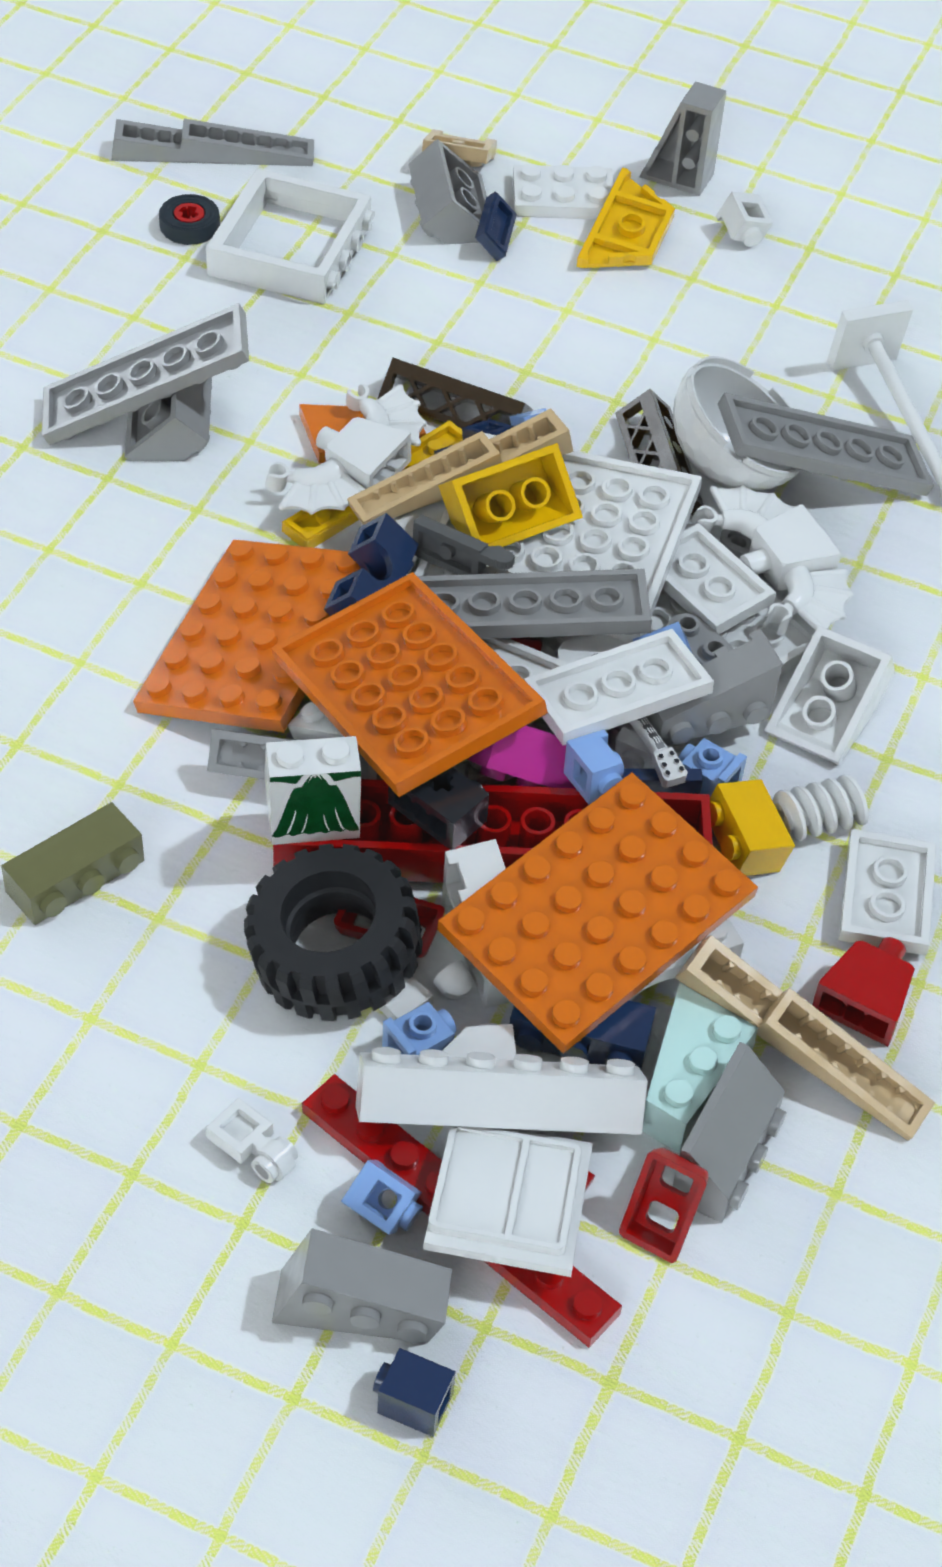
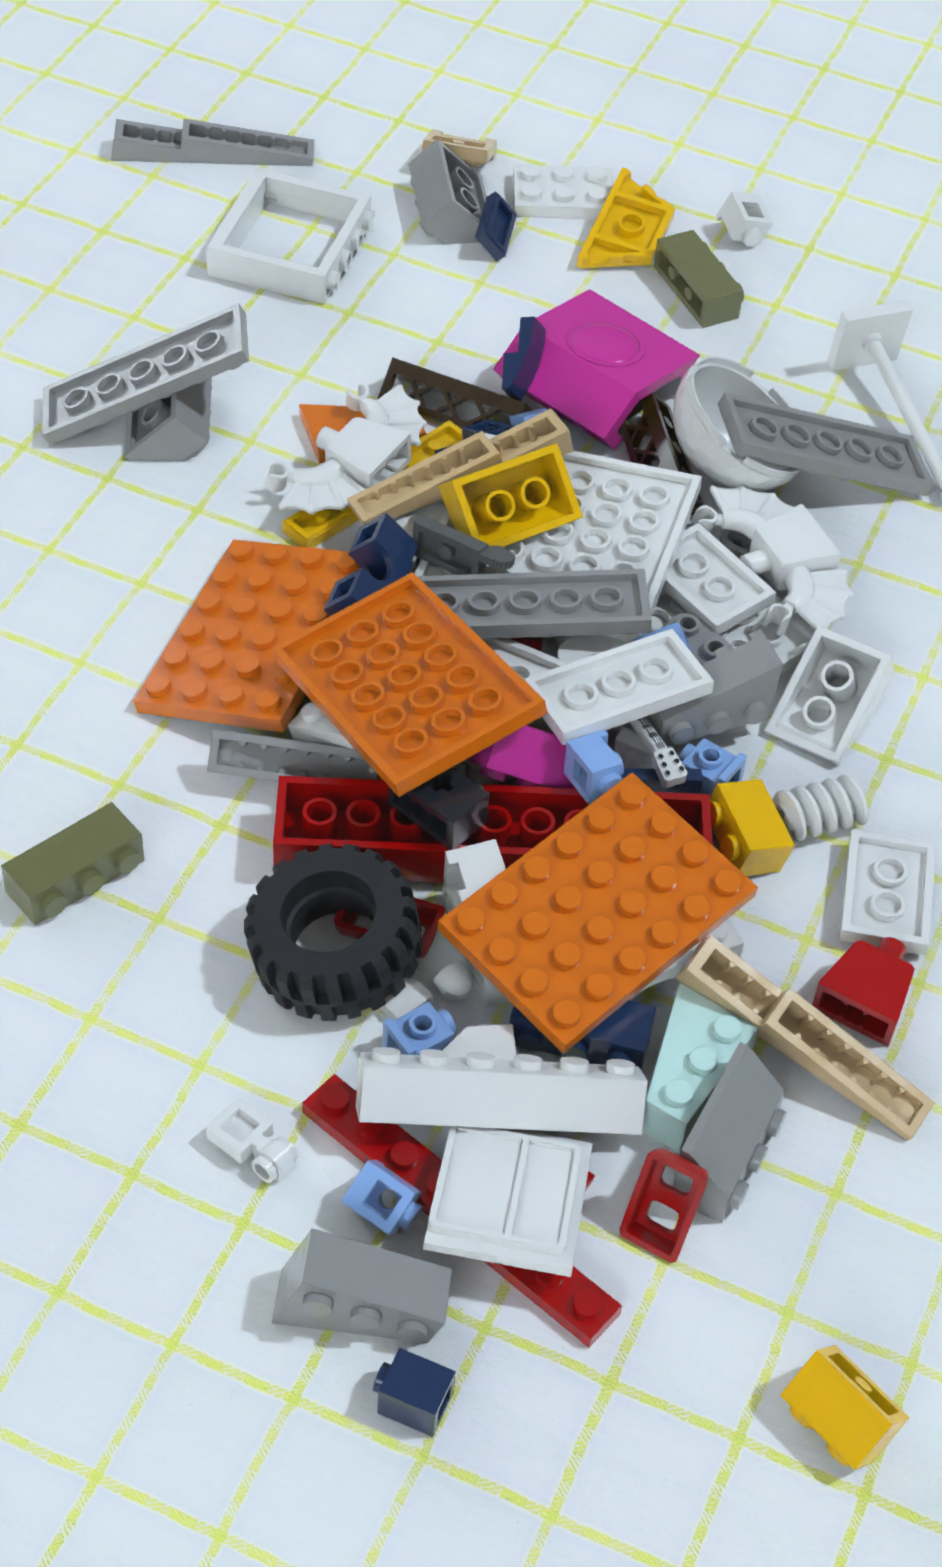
(189, 219): black bush -> none
(313, 789): slope -> none
(521, 366): none -> dark blue slope
(600, 364): none -> dark pink panel
(690, 142): light grey wedge -> none
(698, 278): none -> olive brick
(843, 1407): none -> yellow brick

